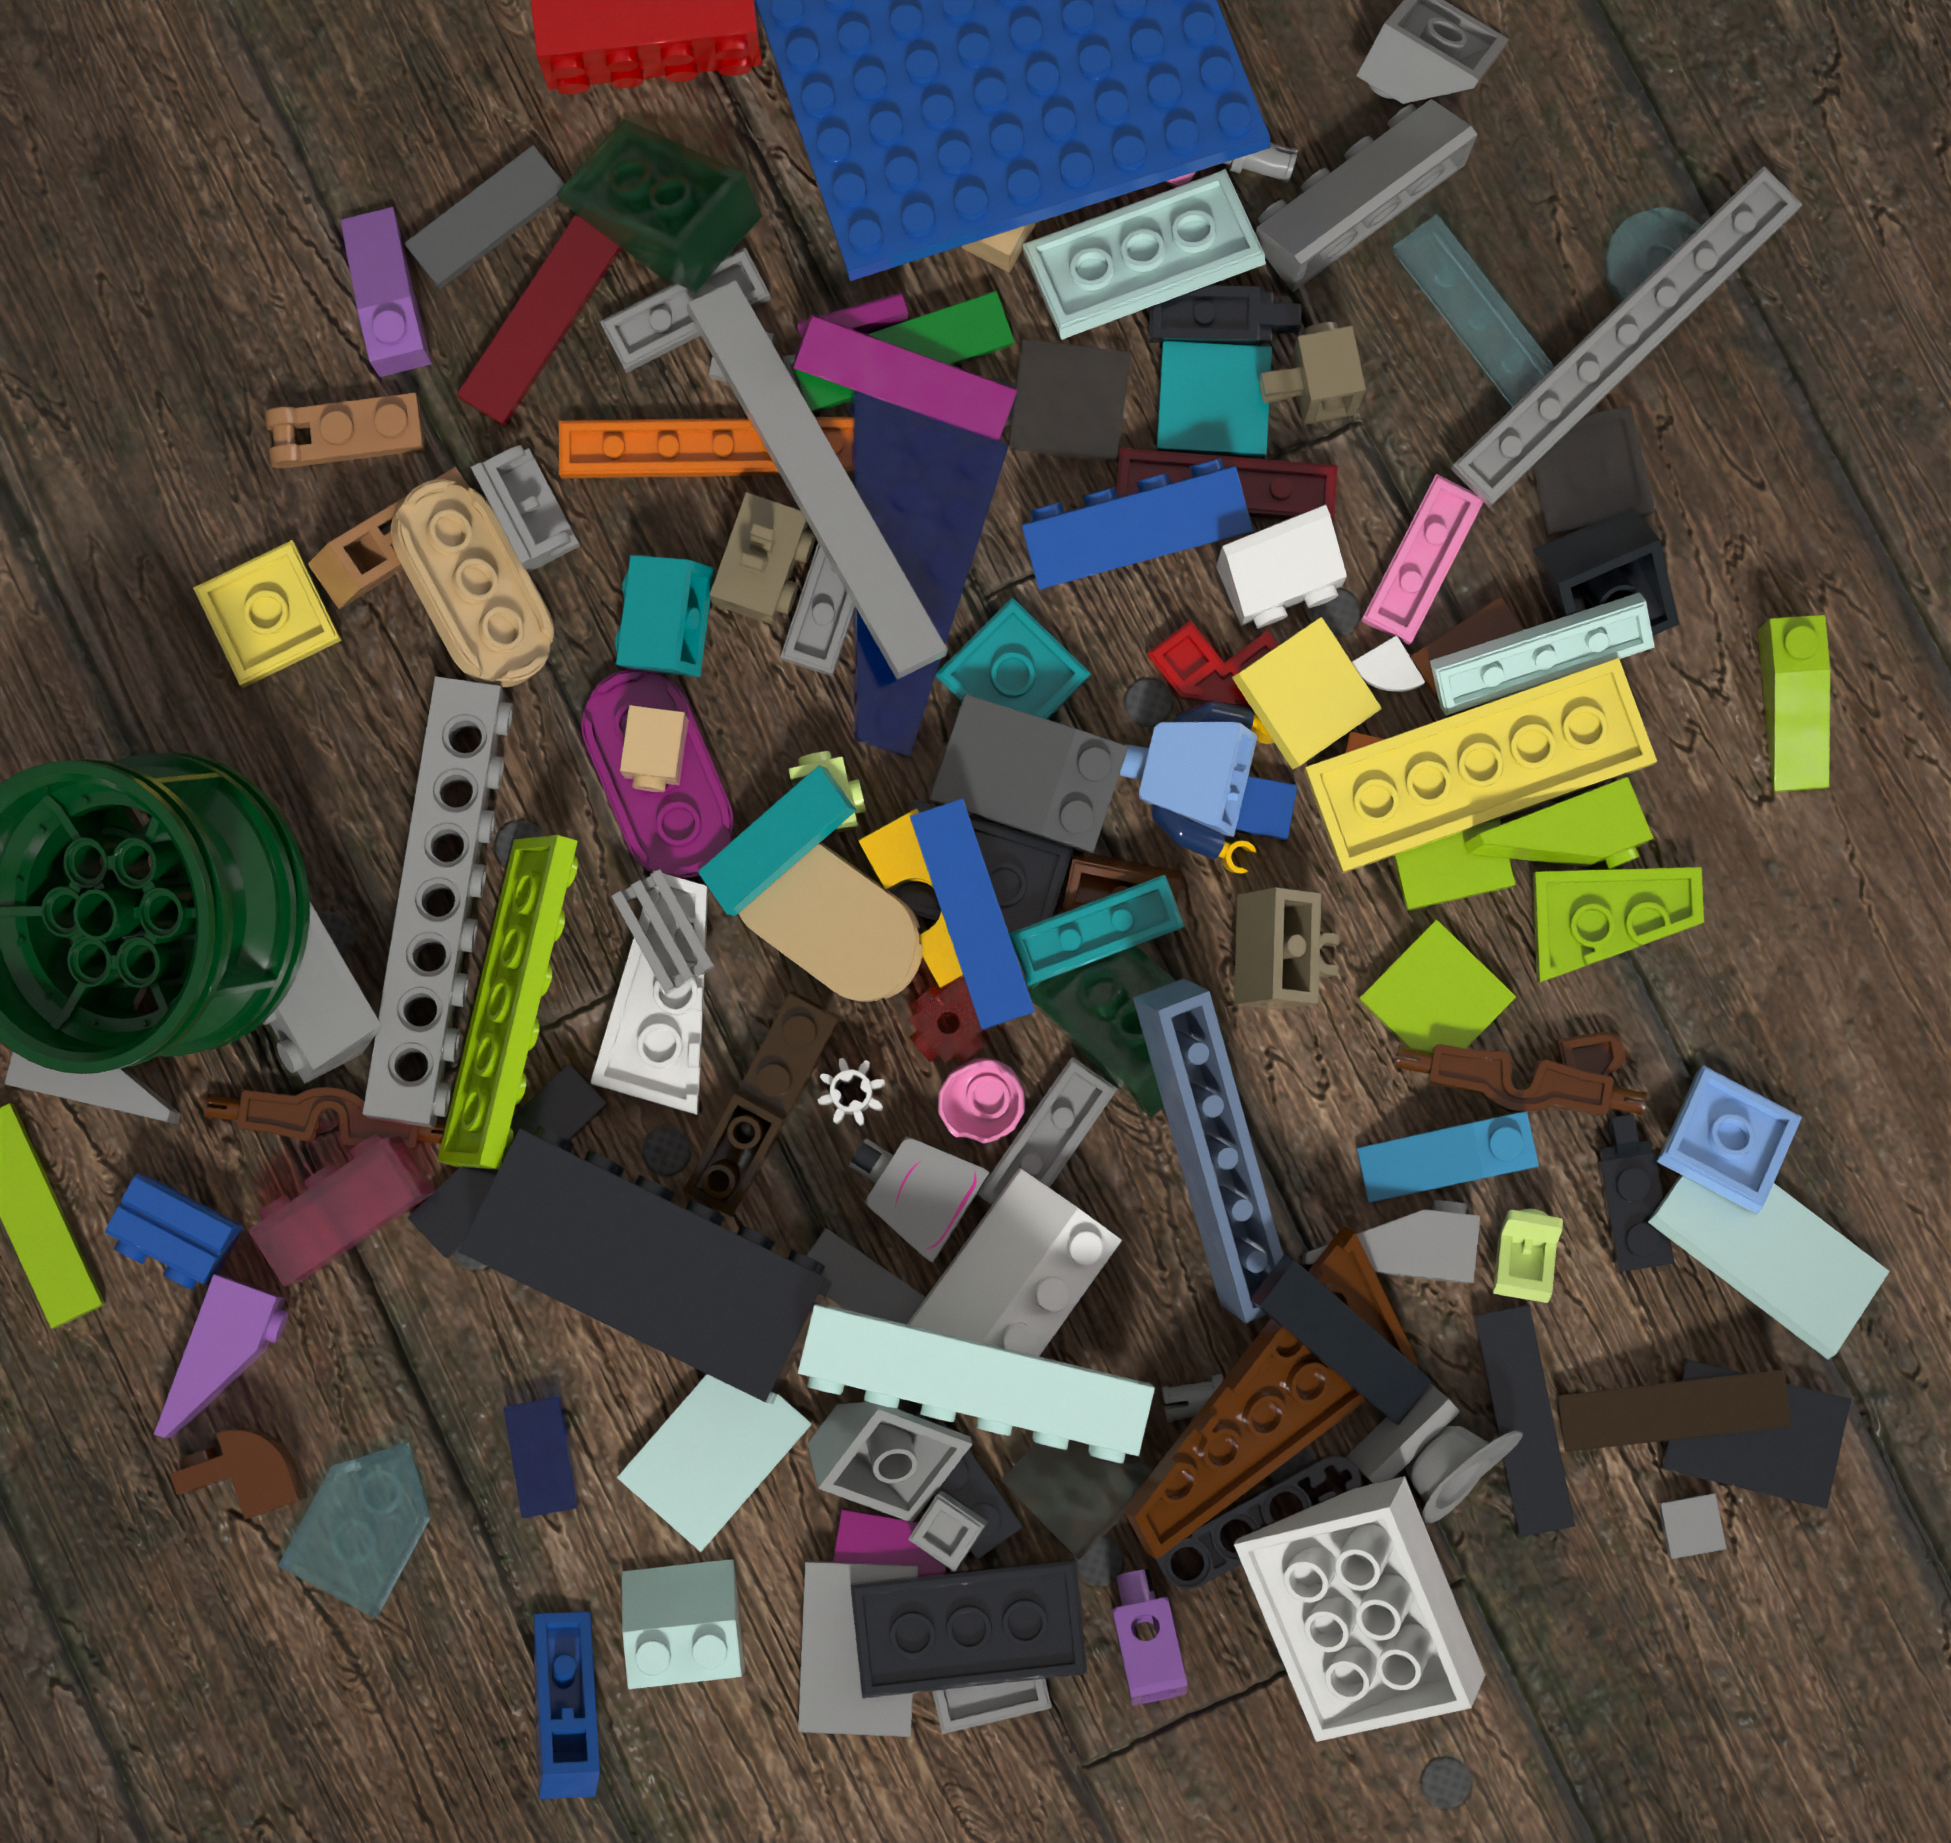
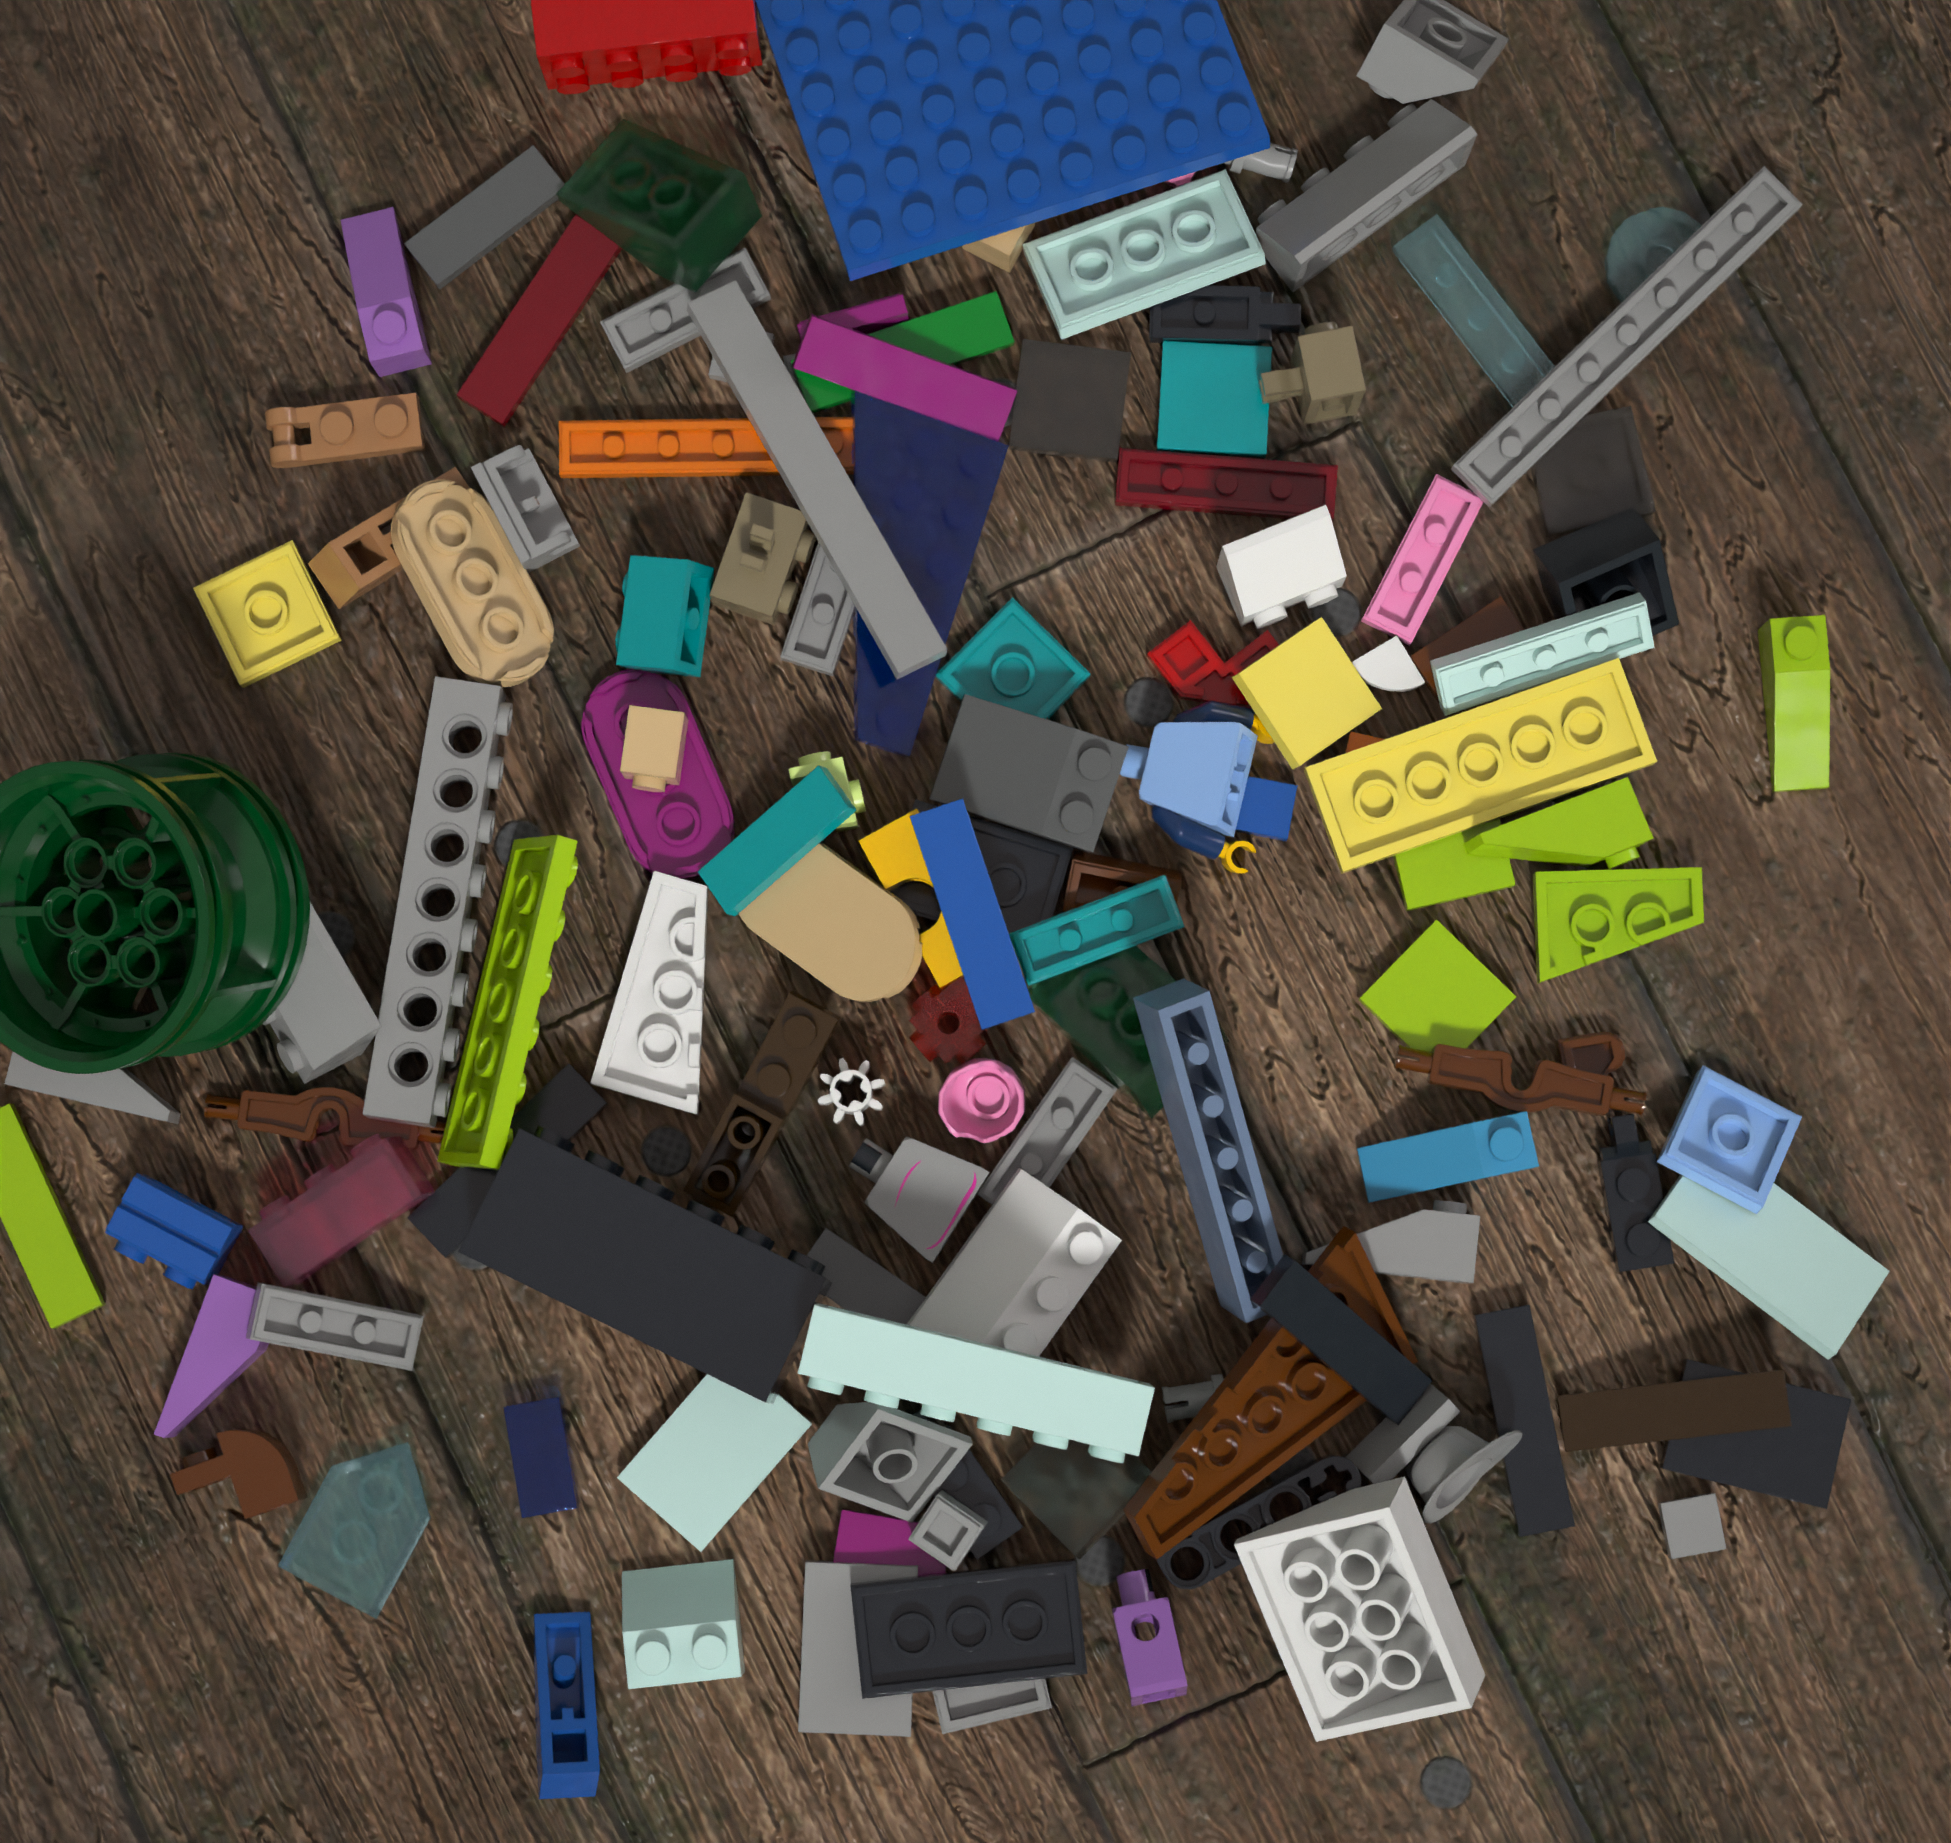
(334, 1326): none -> light grey tile
(640, 890): light grey tile -> none
(1137, 525): blue brick -> none
(1280, 949): dark tan brick -> none
(1527, 1255): yellowish green bracket -> none

